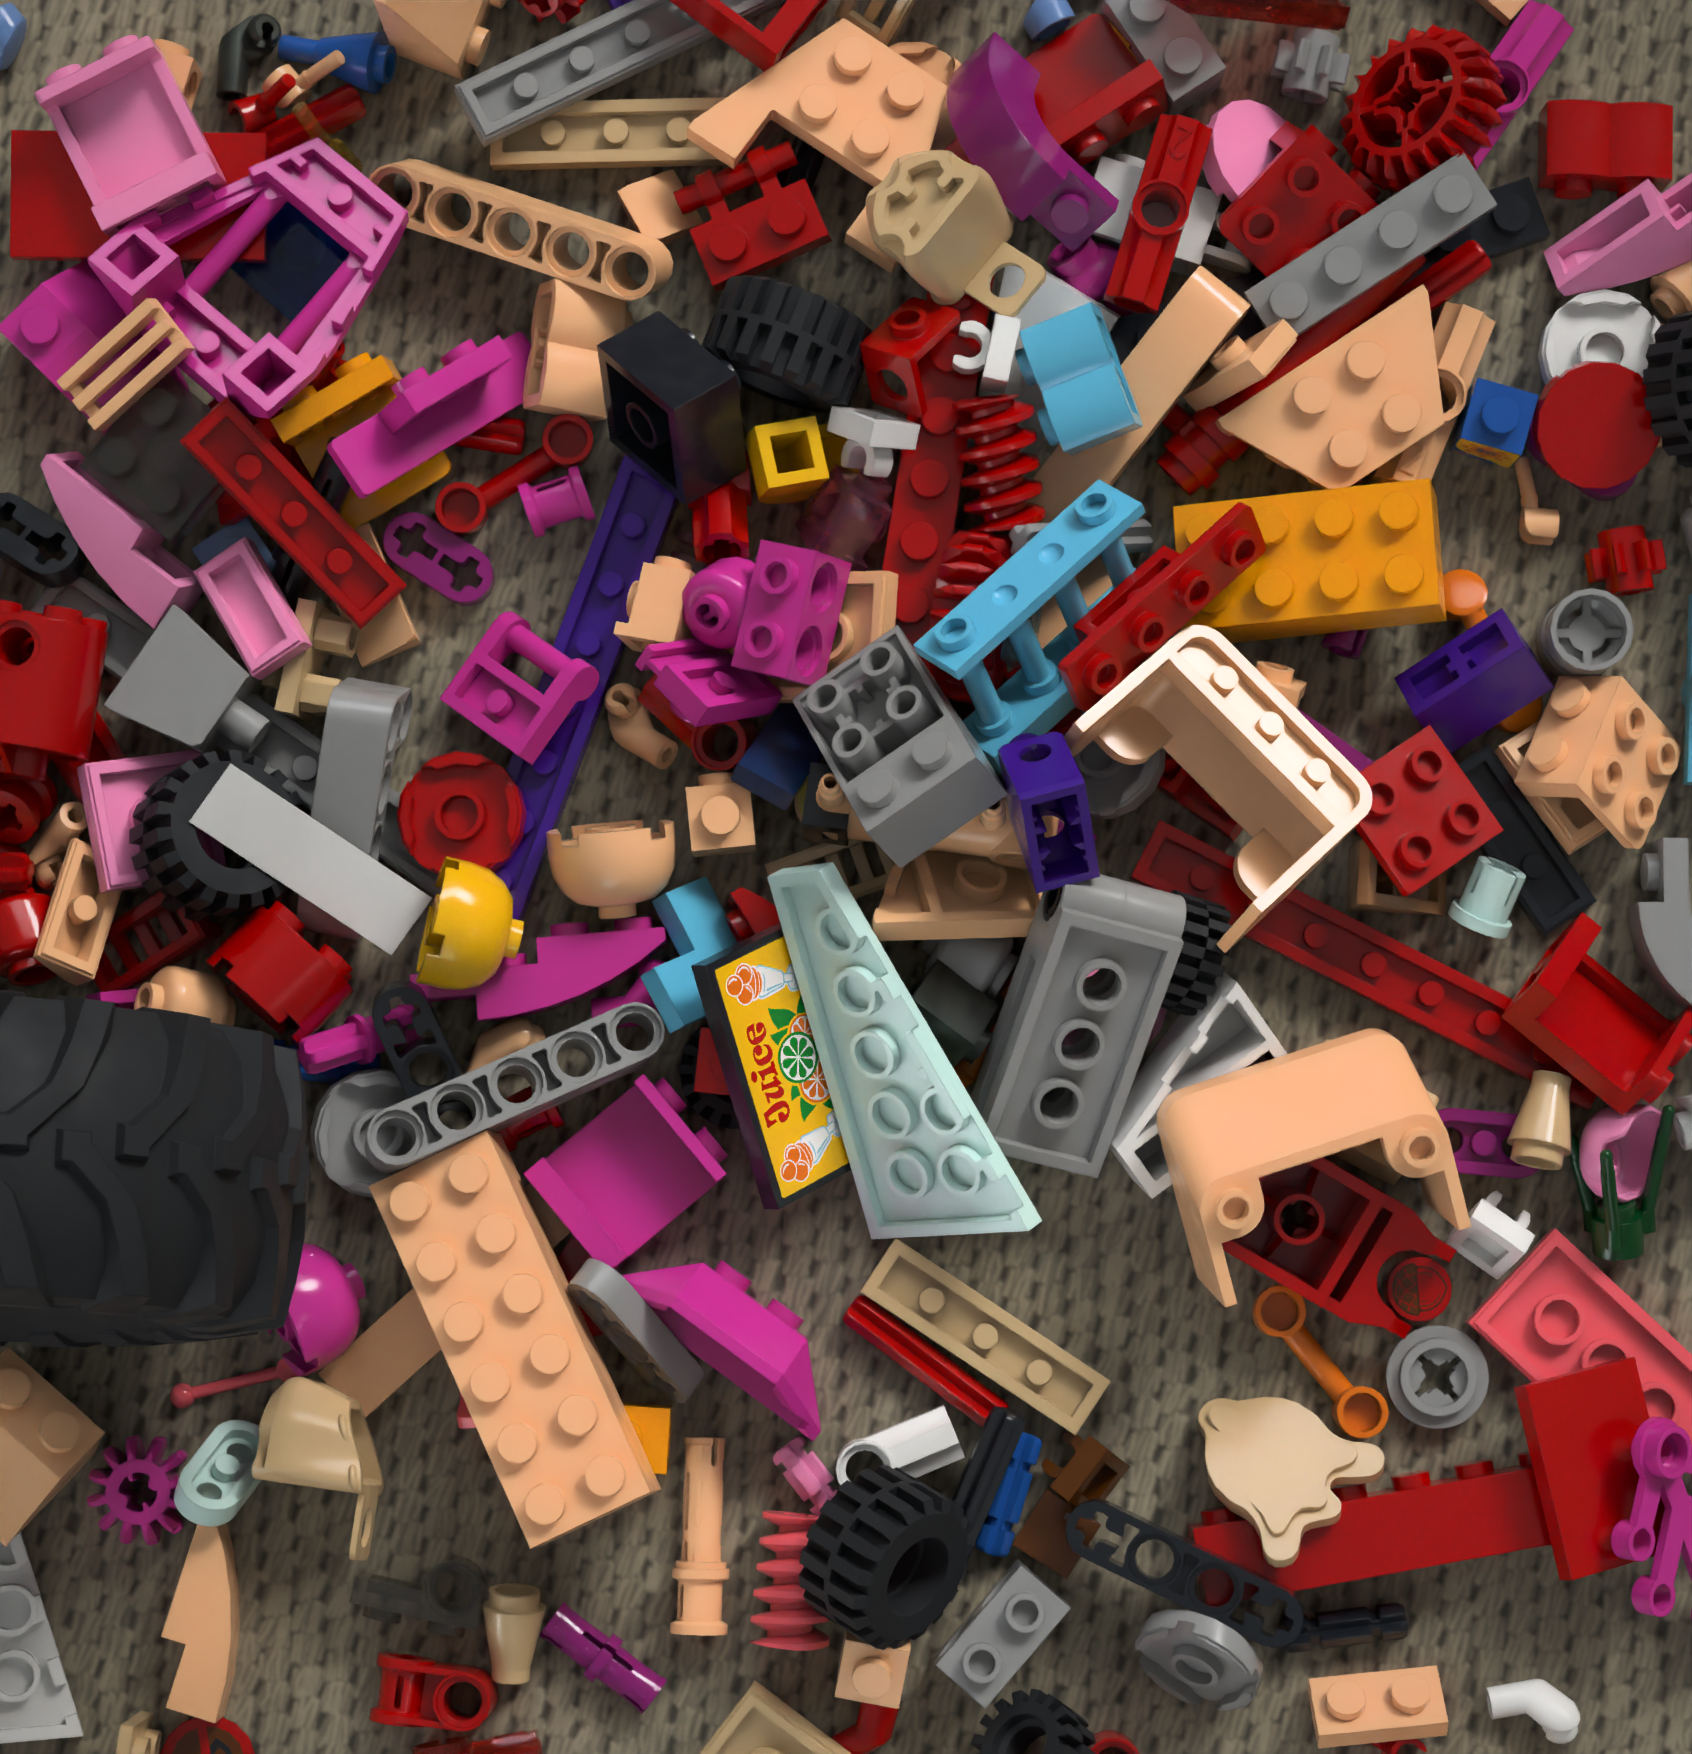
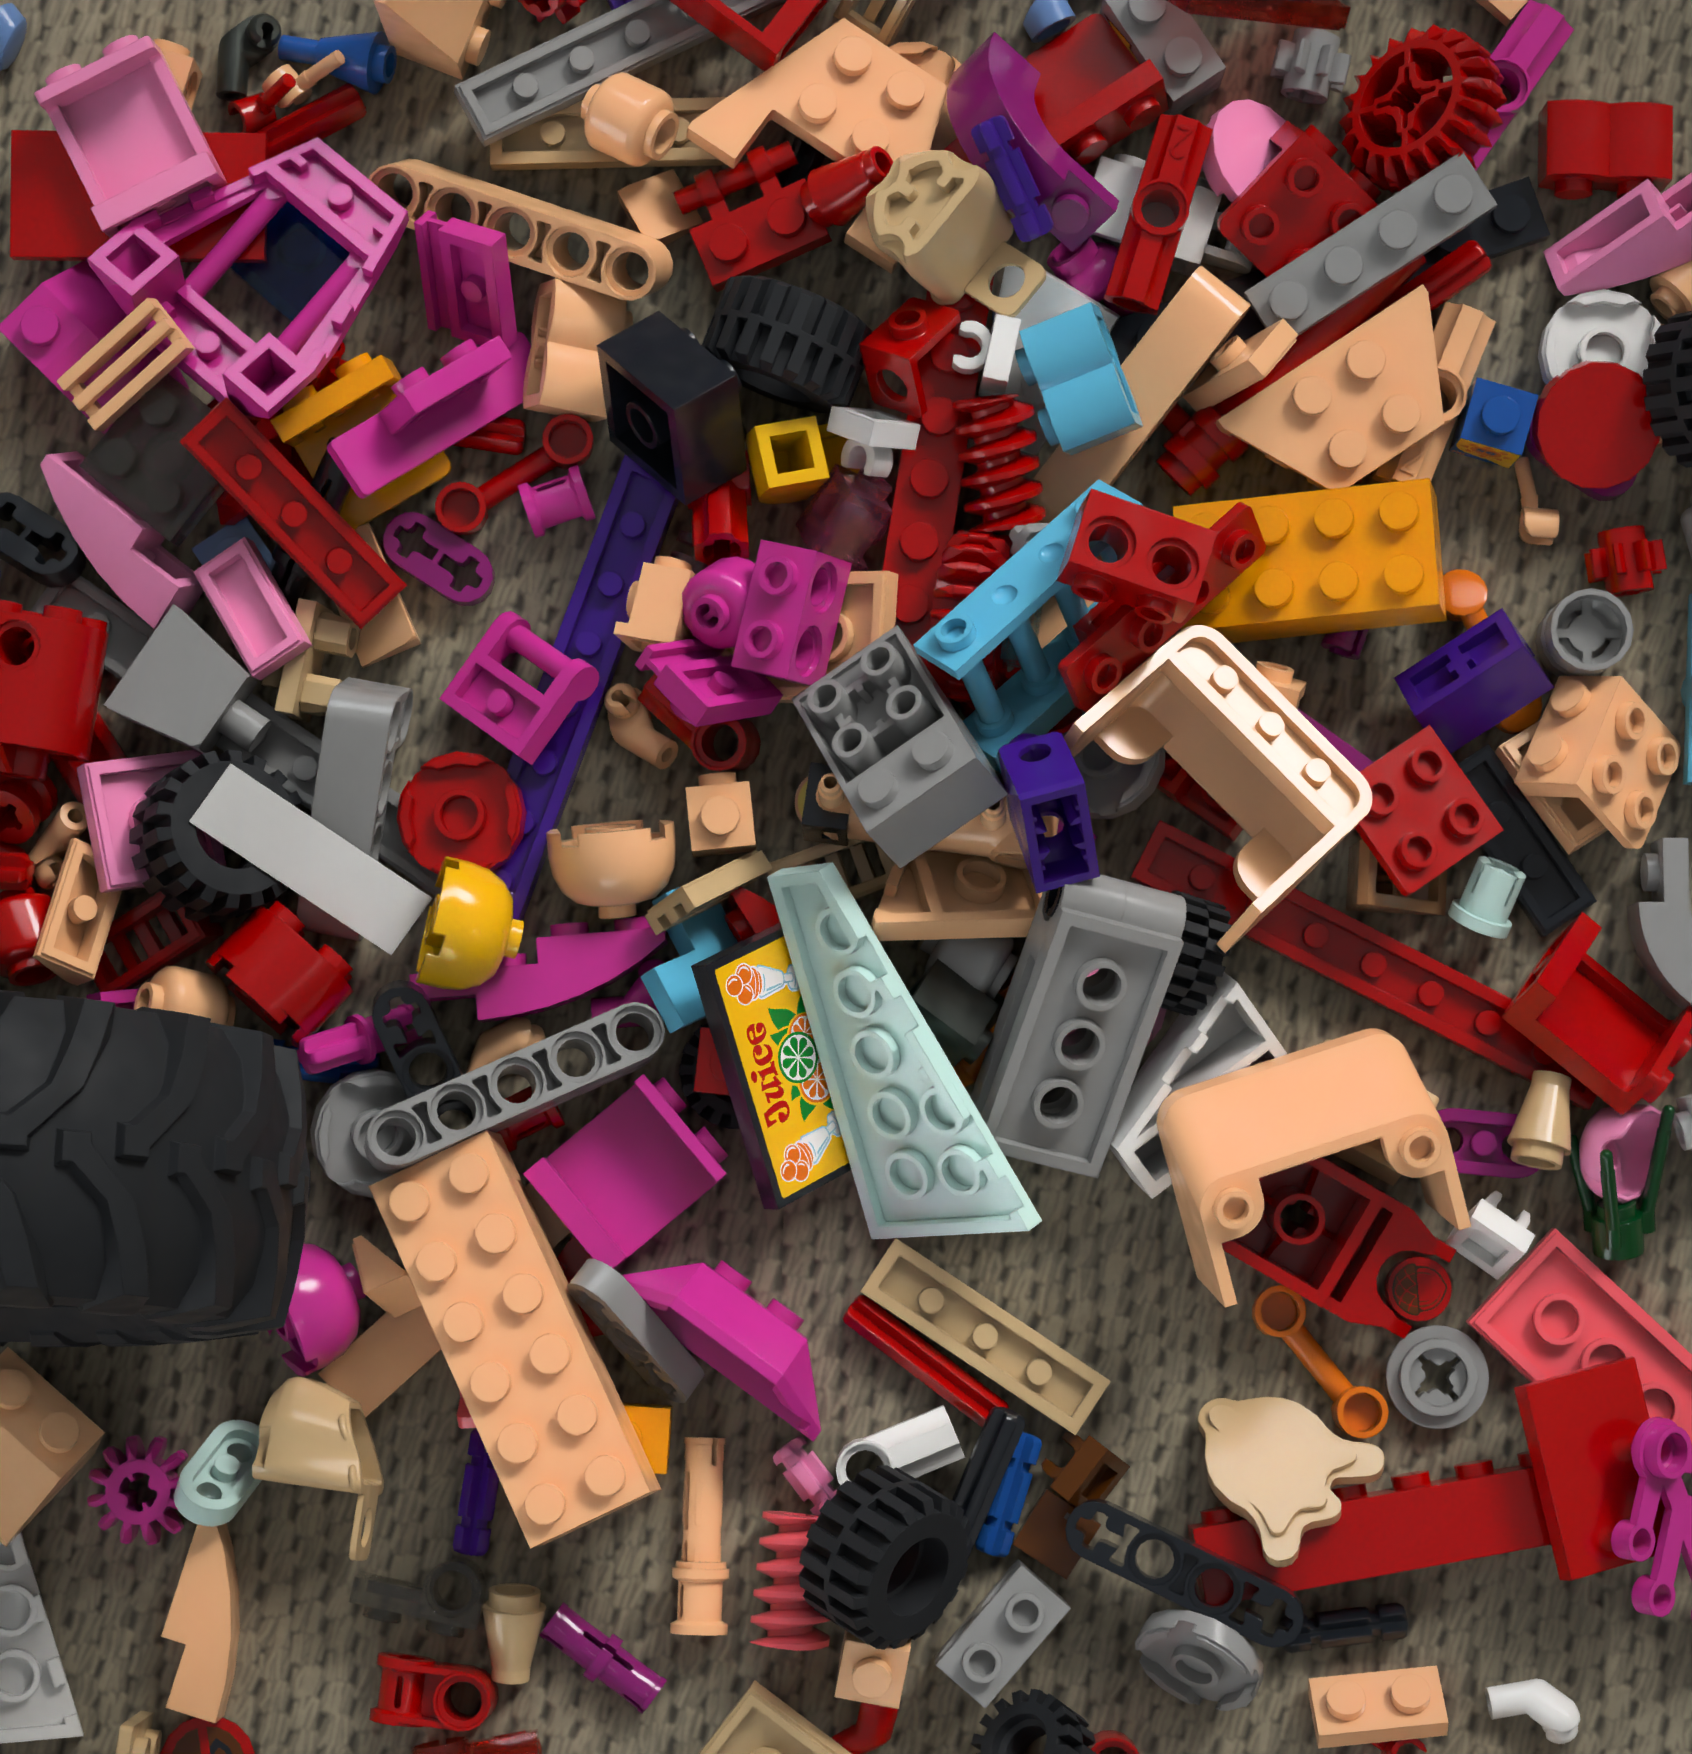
(183, 1394): coral hinge -> none
(315, 130): clear yellow hand -> none
(384, 1279): none -> light nougat slope
(466, 279): none -> dark pink plate
(476, 1501): none -> dark purple axle
(629, 119): none -> light nougat head
(707, 891): none -> tan tile
(779, 758): dark blue tile -> none
(840, 188): none -> red cone
(1012, 178): none -> dark purple axle
(1139, 539): none -> red brick

